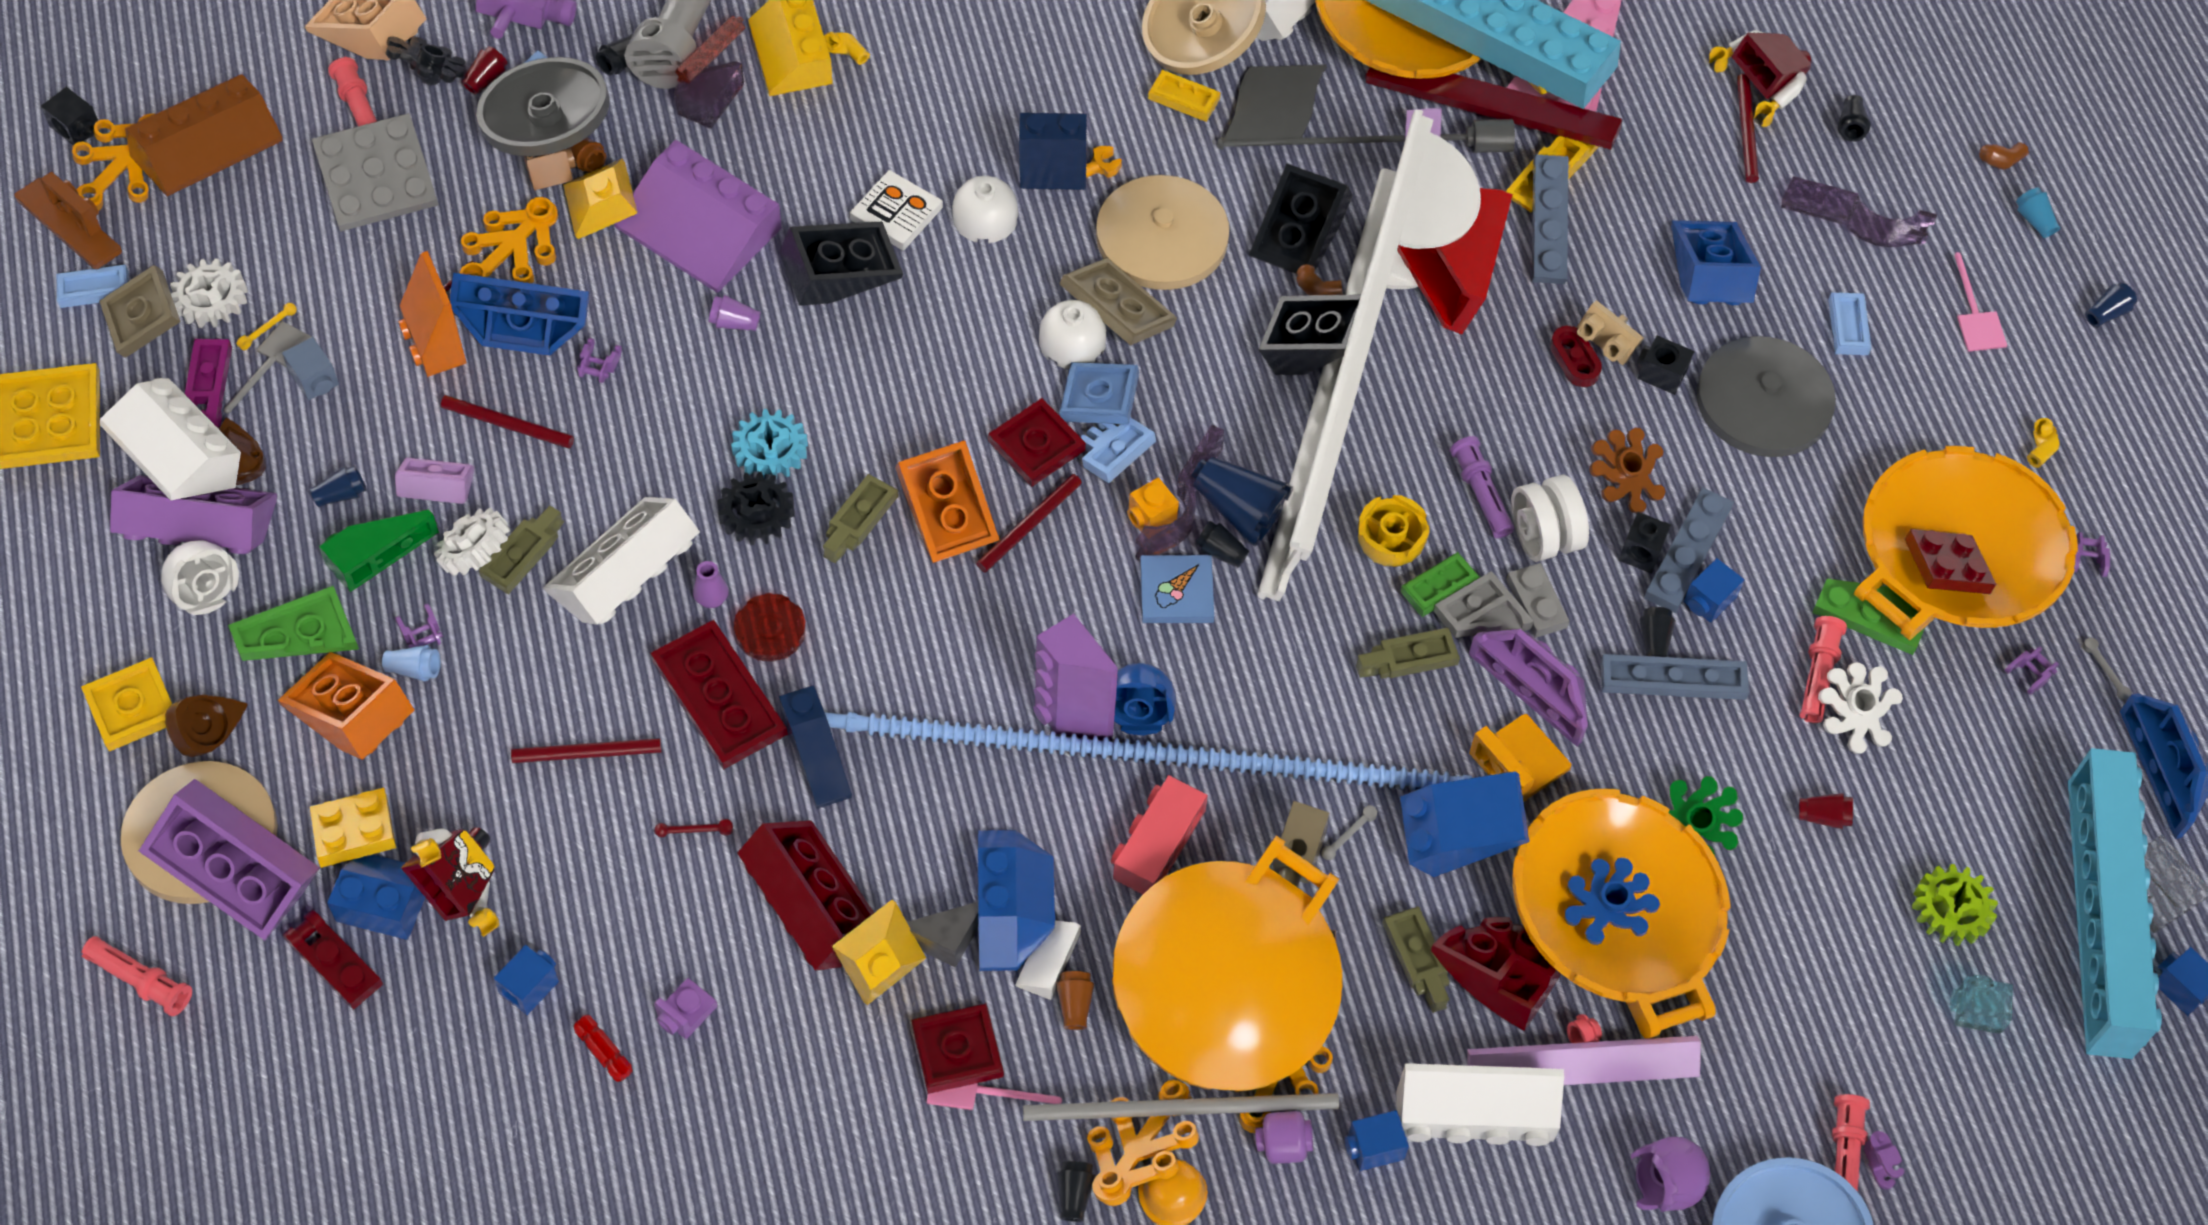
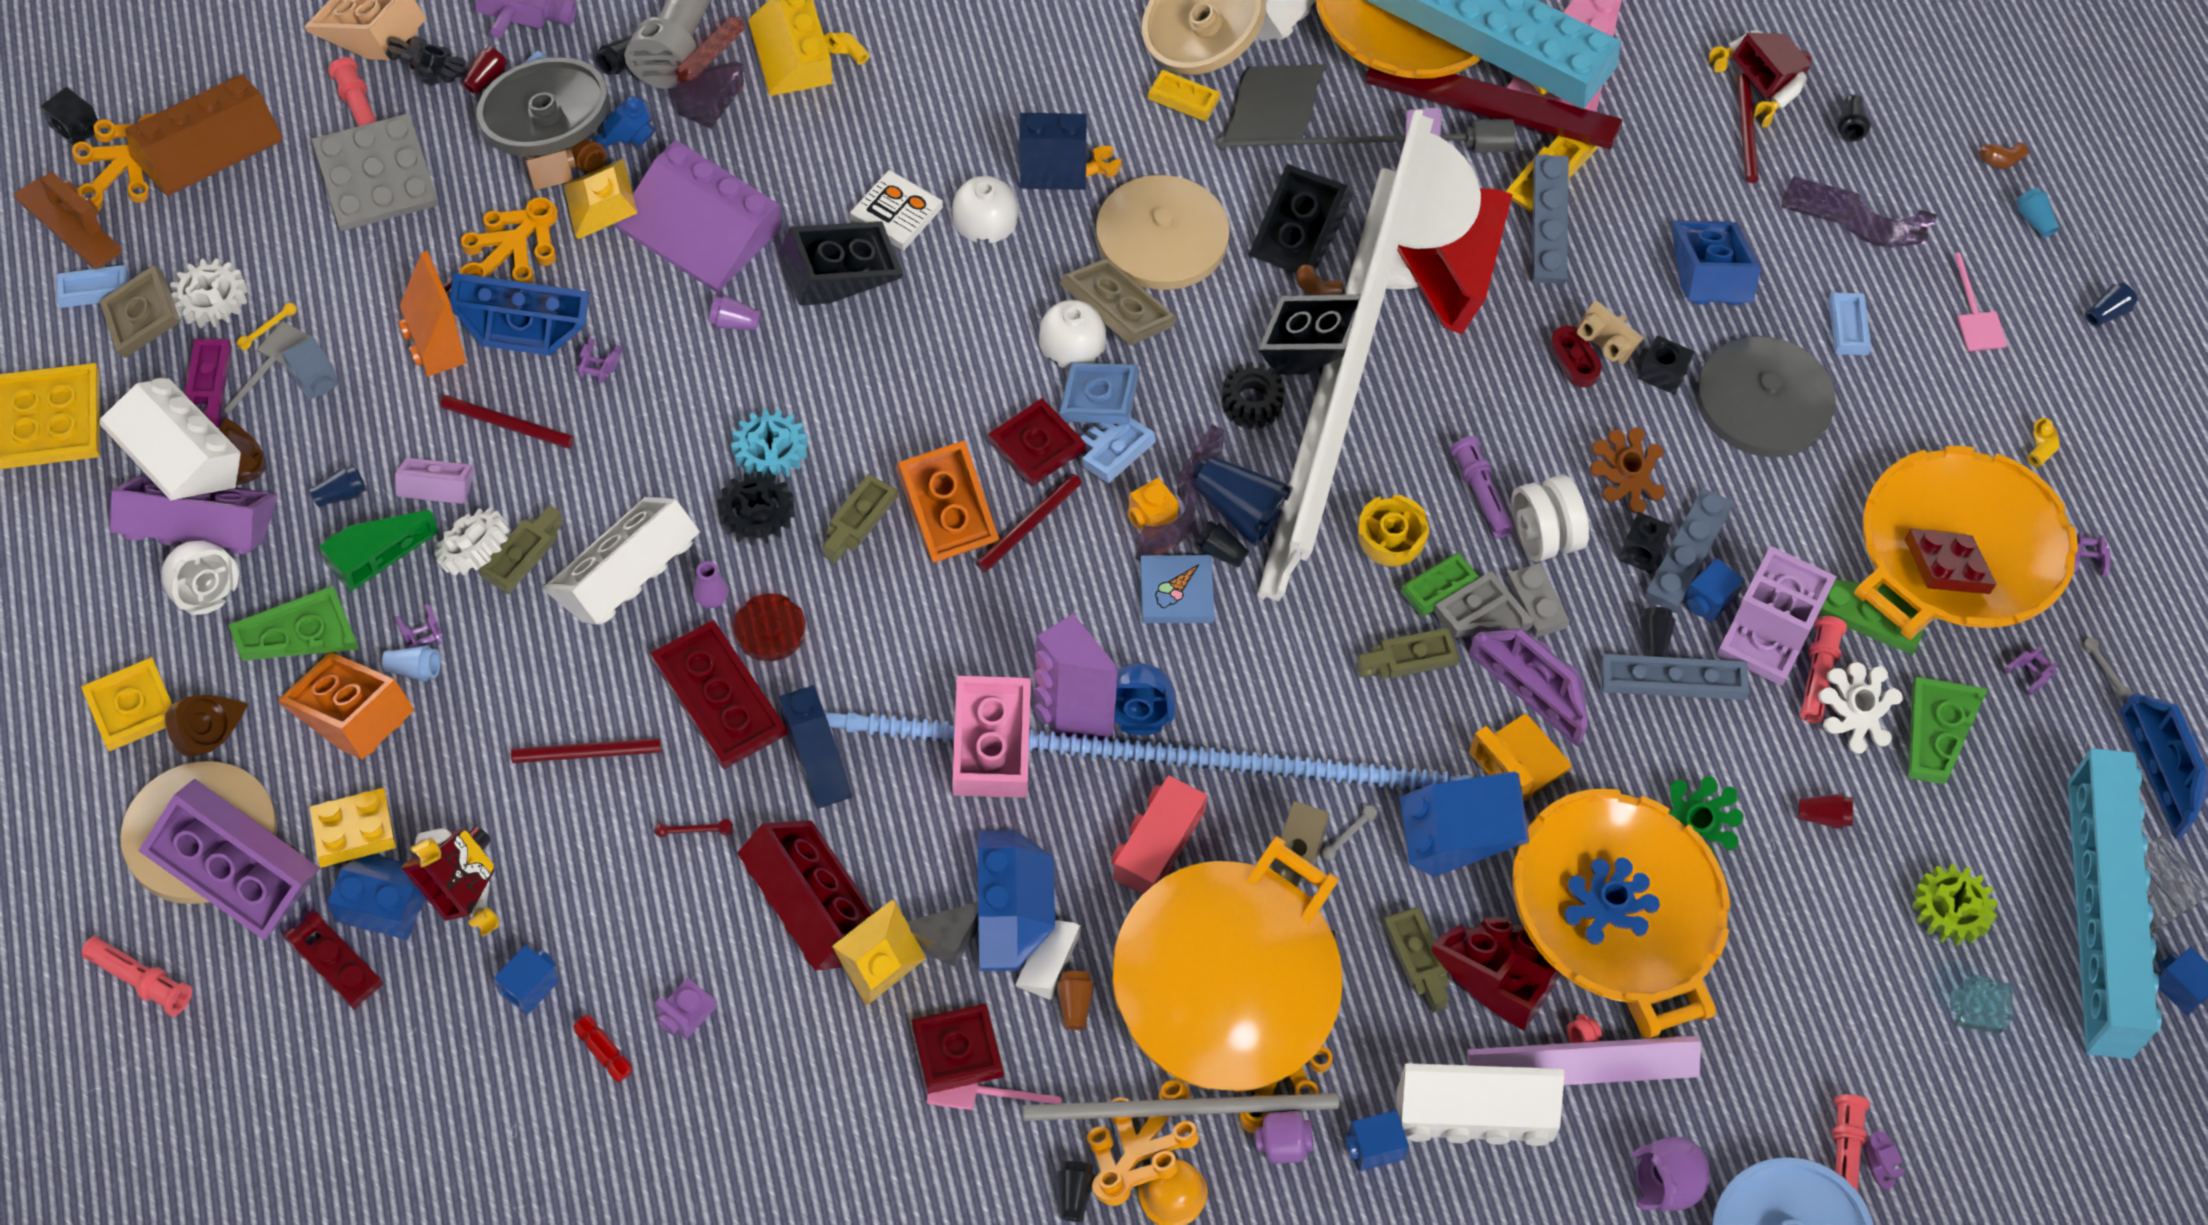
(628, 124): none -> blue rock
(991, 736): none -> bright pink slope
(1253, 379): none -> black tyre
(1776, 615): none -> lavender bracket
(1939, 725): none -> bright green wing

